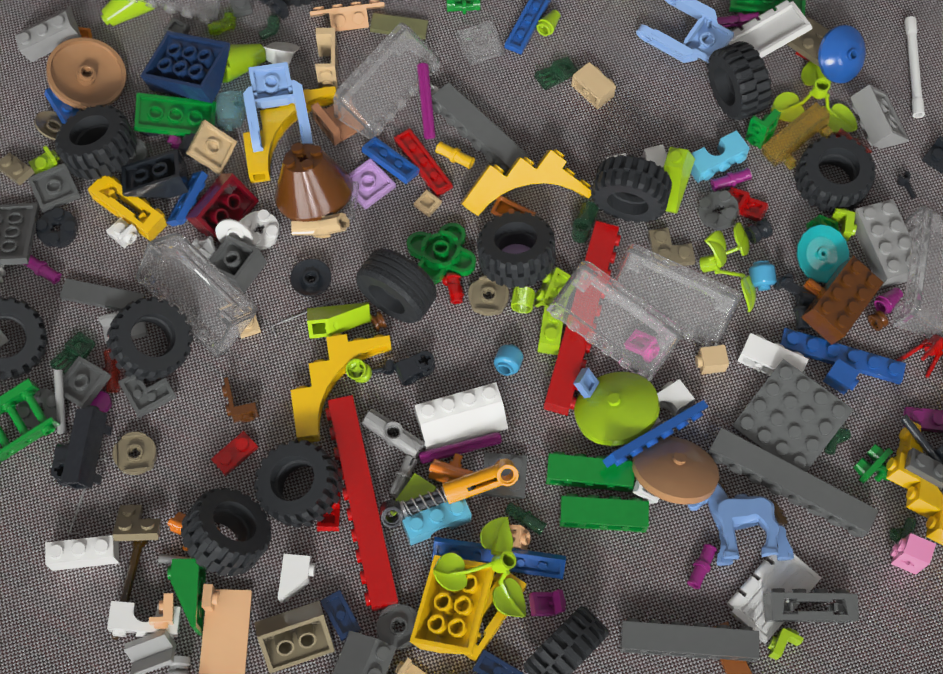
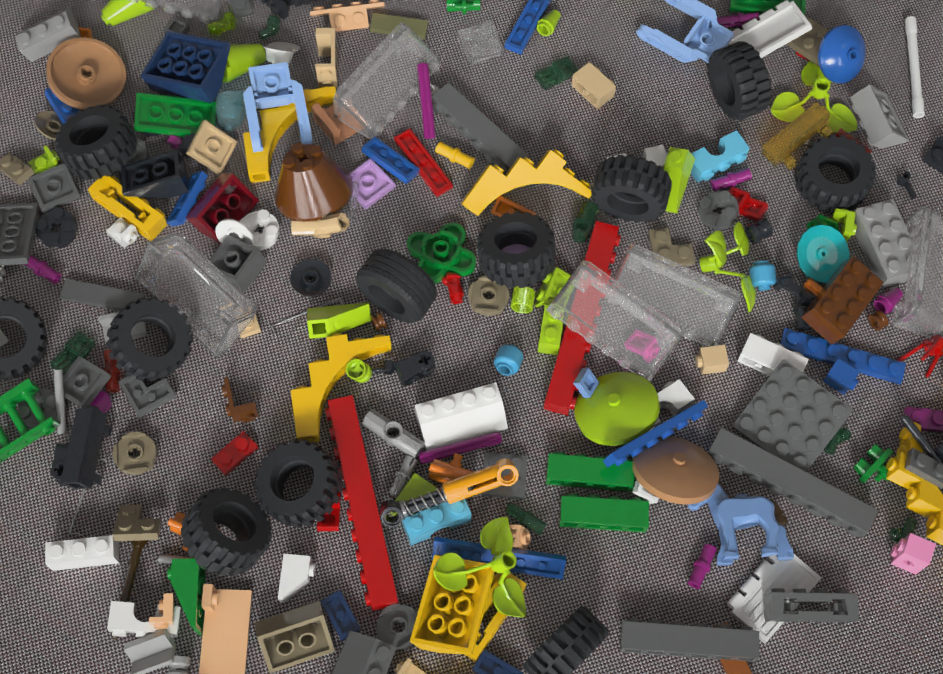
(205, 246): light grey rock -> none
(427, 203): tan tile -> none
(547, 603): magenta bracket -> none
(762, 130): green bracket -> none
(778, 643): lime bracket -> none

